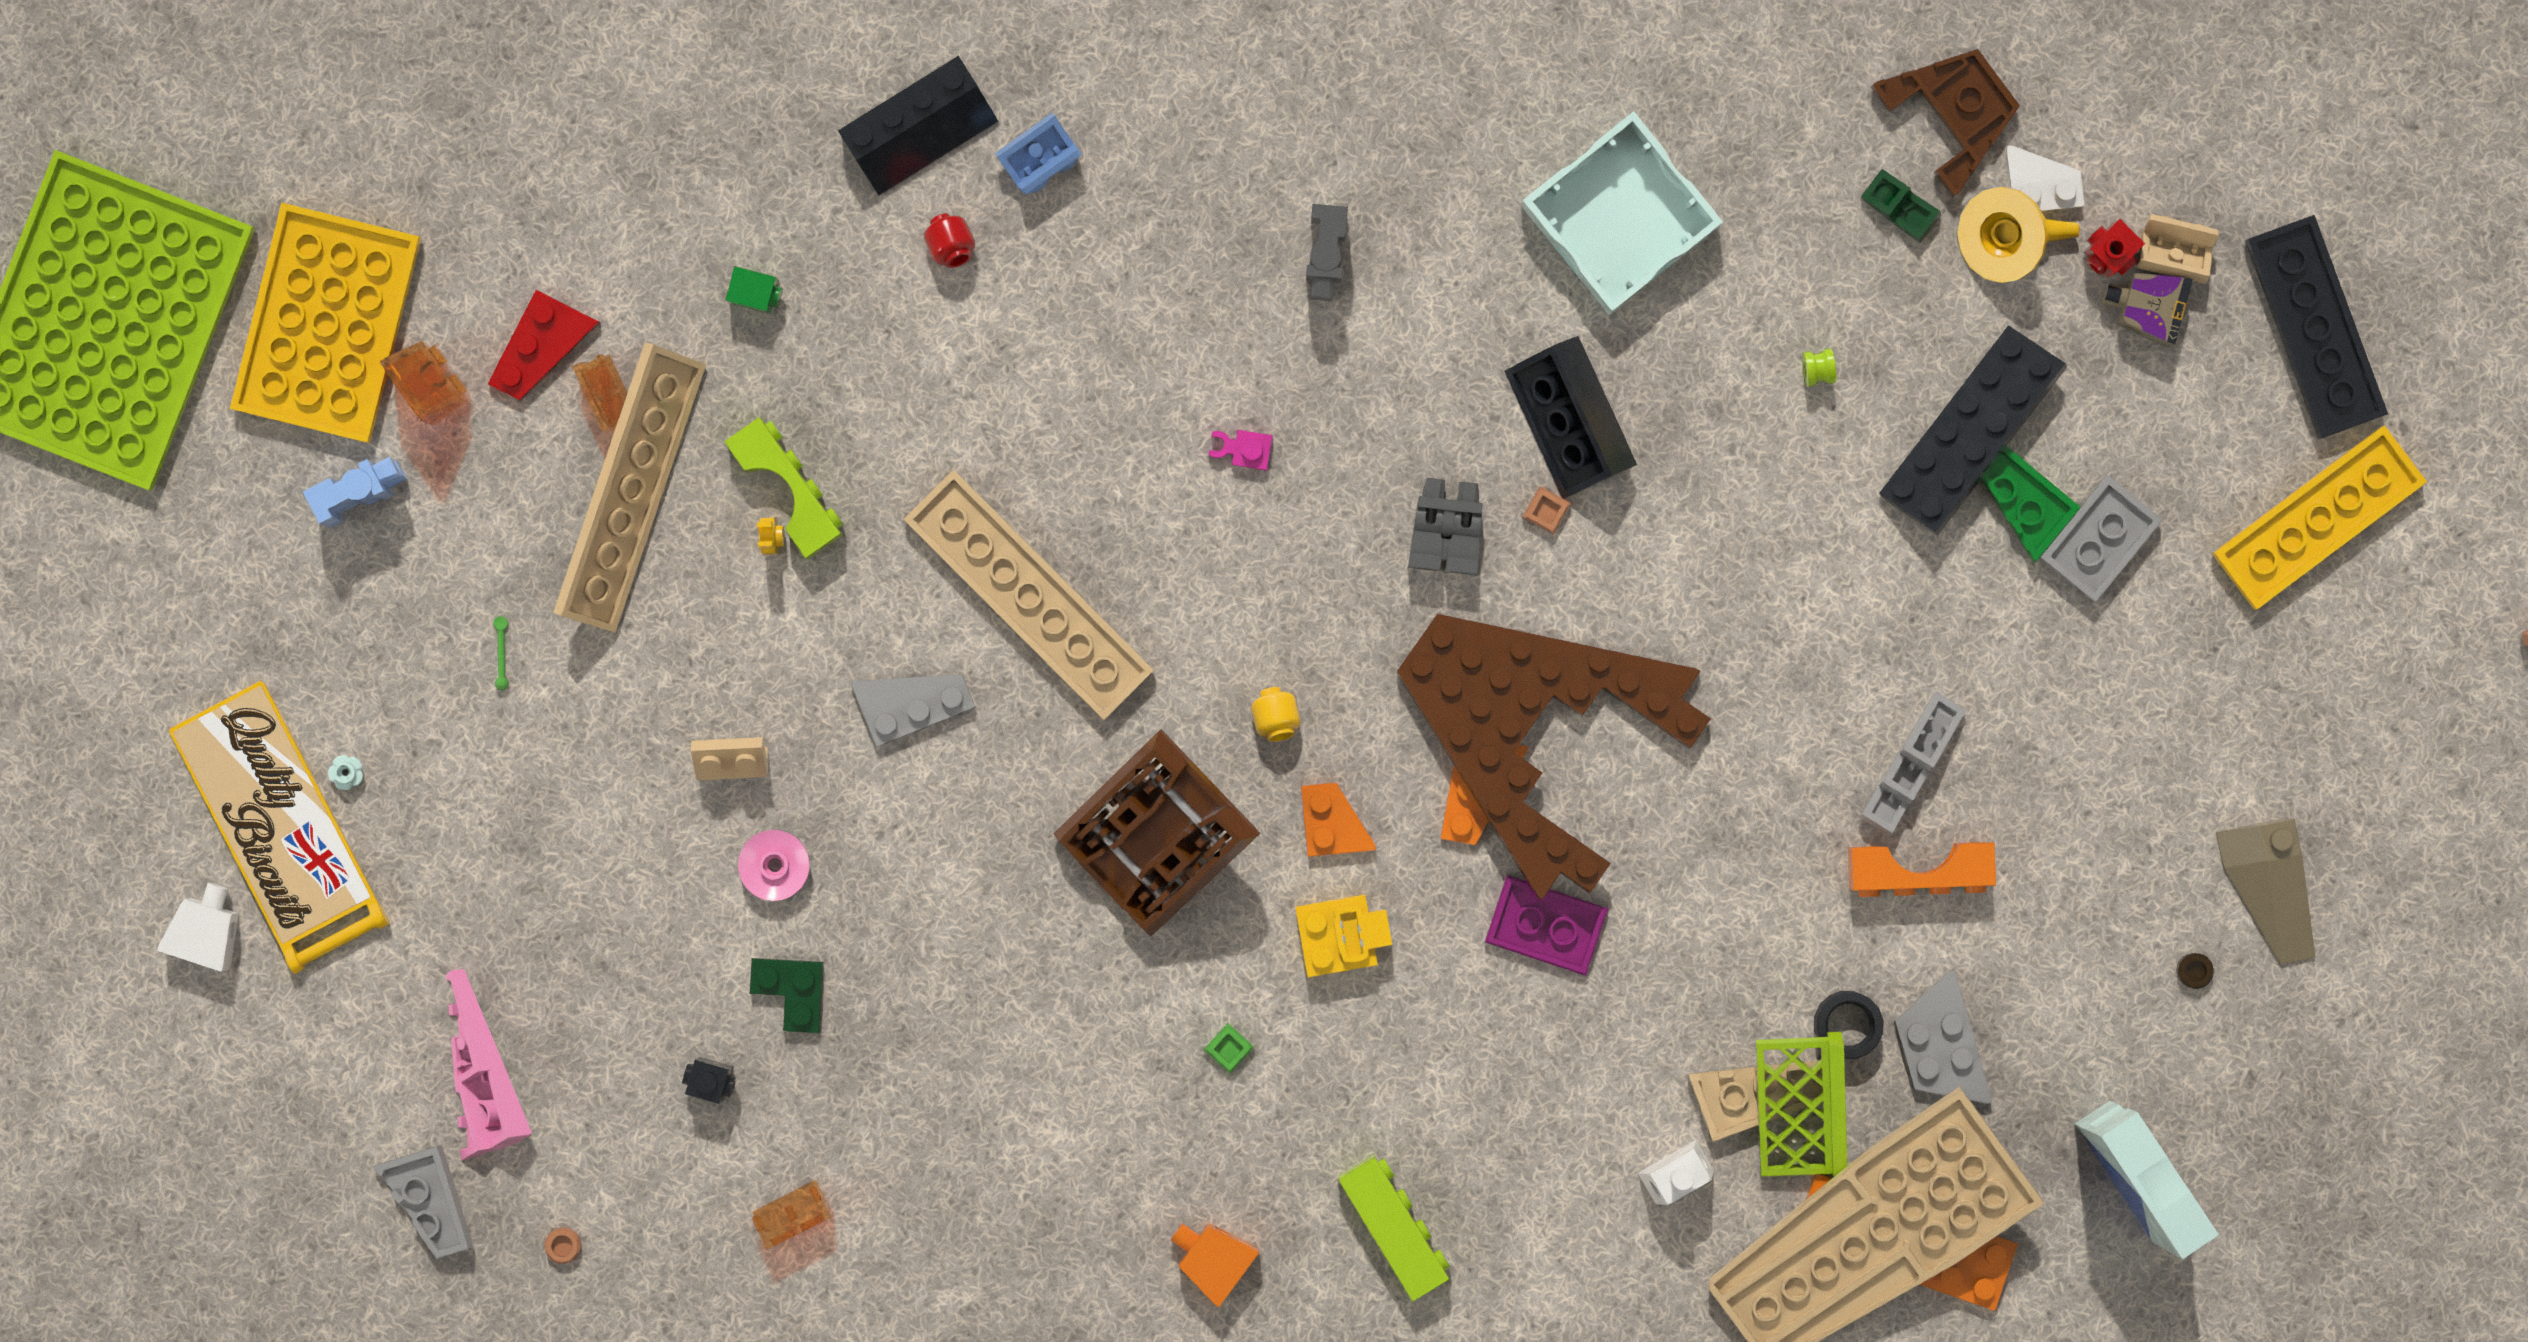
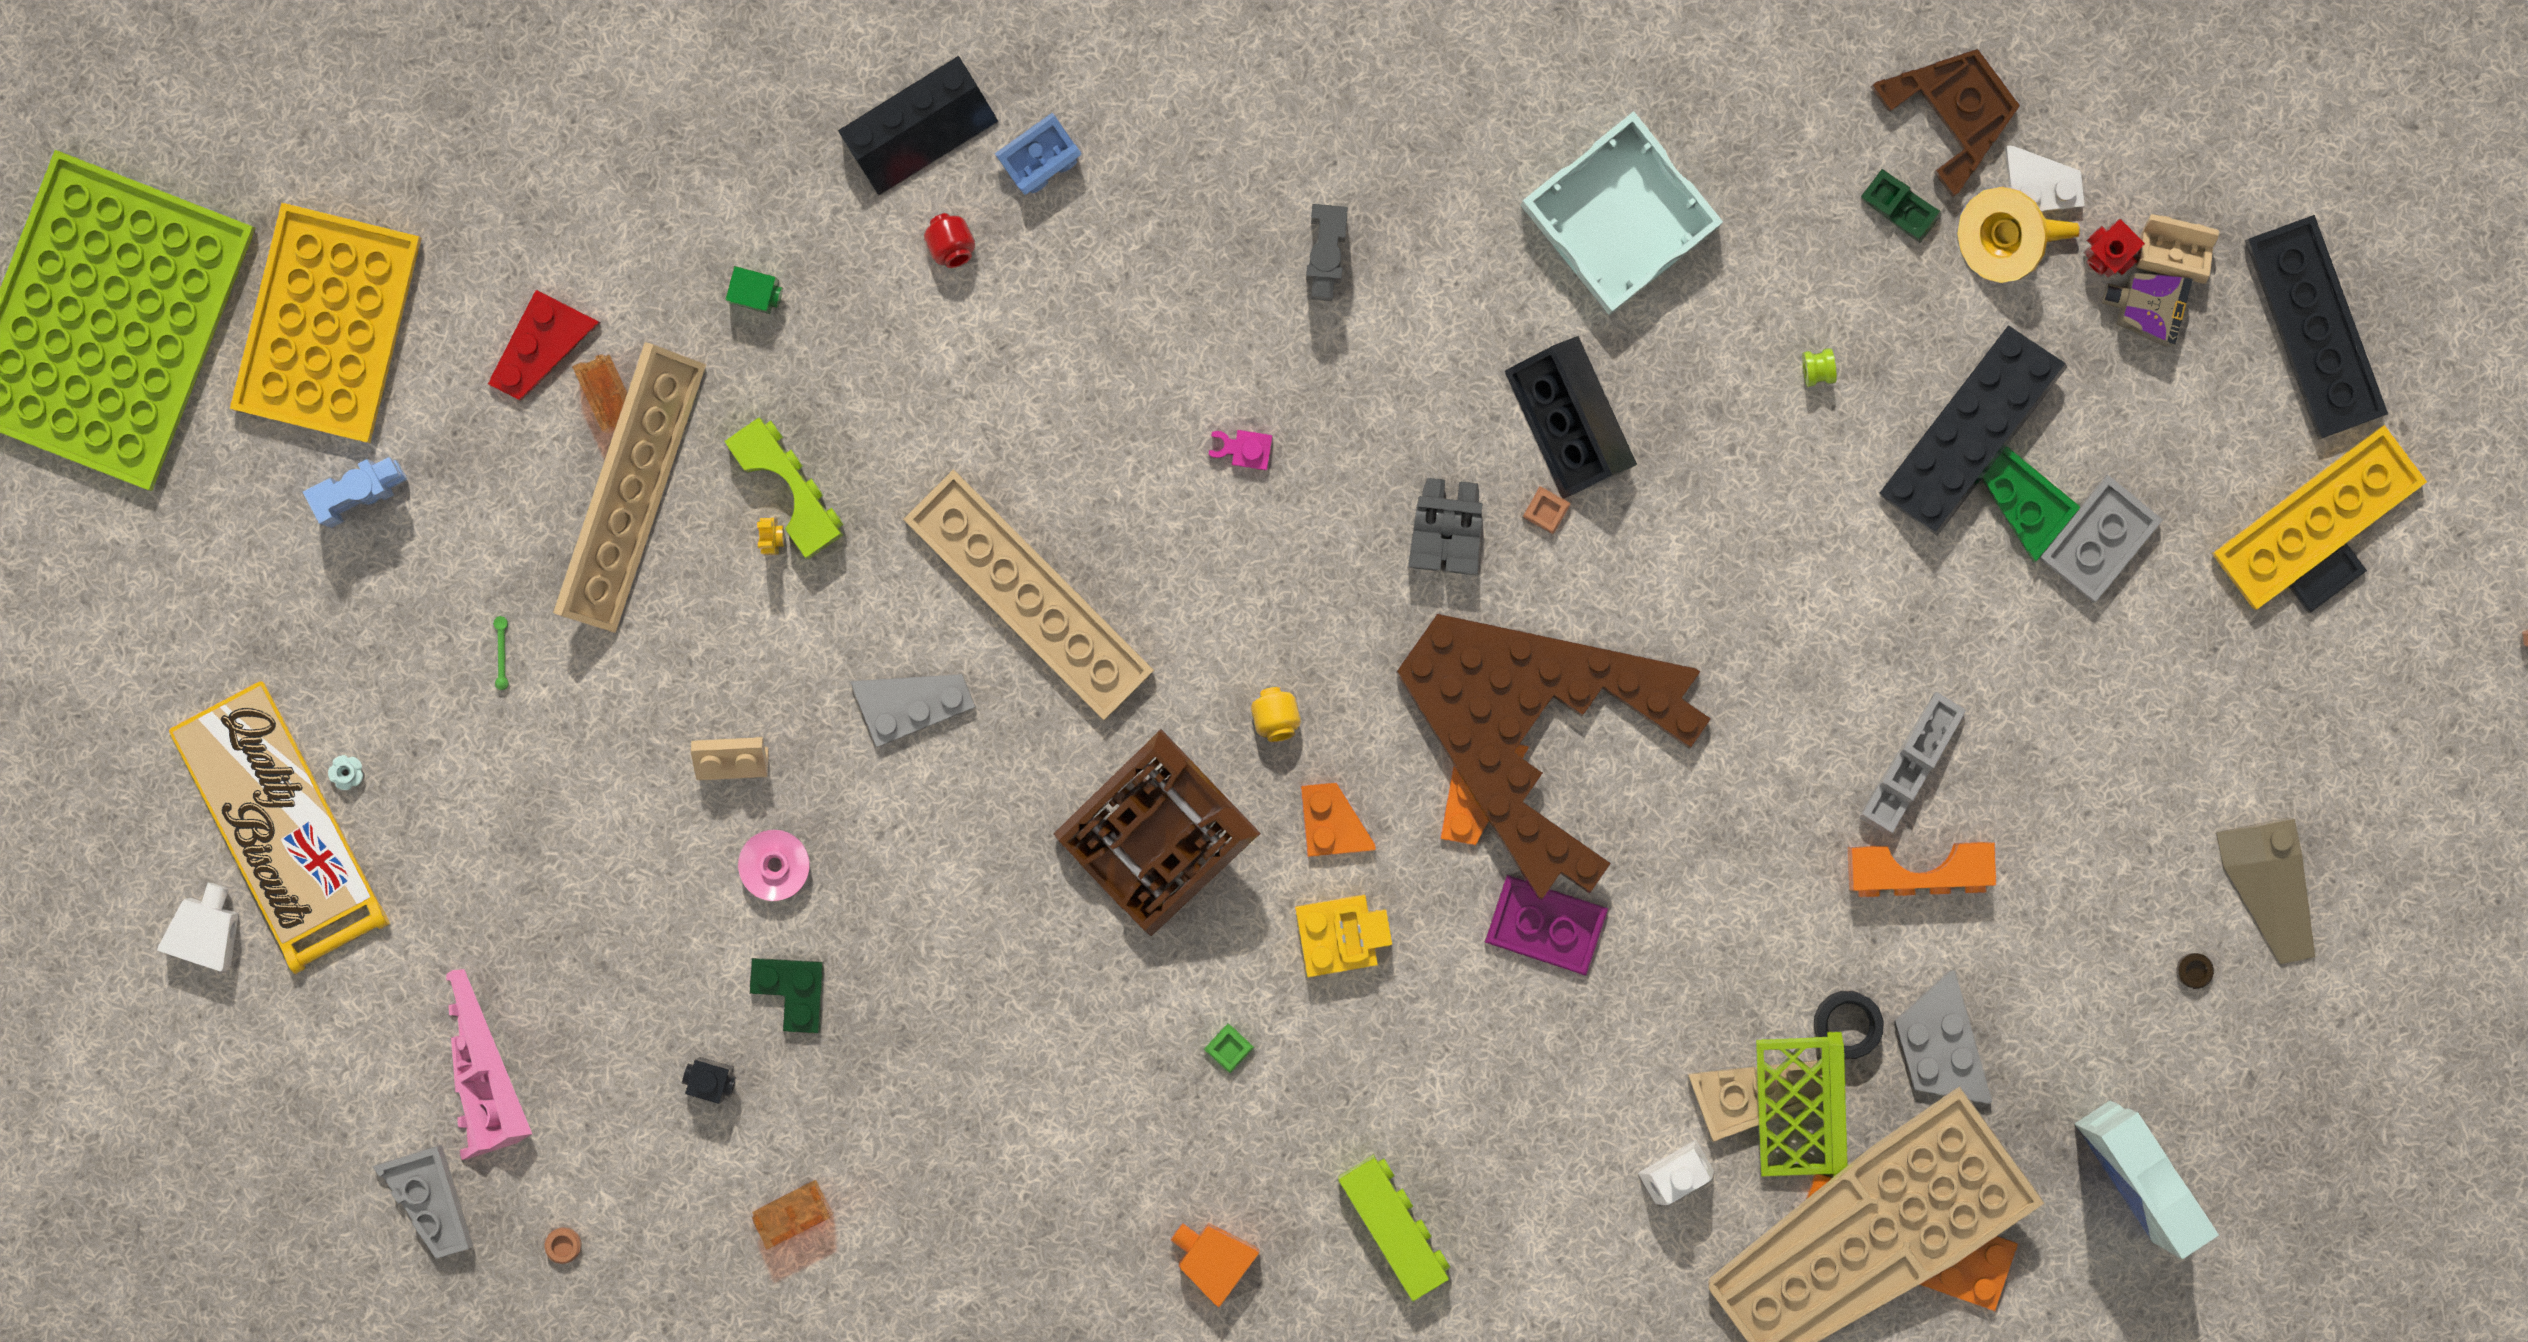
(425, 382): clear orange slope -> none
(2327, 578): none -> black tile

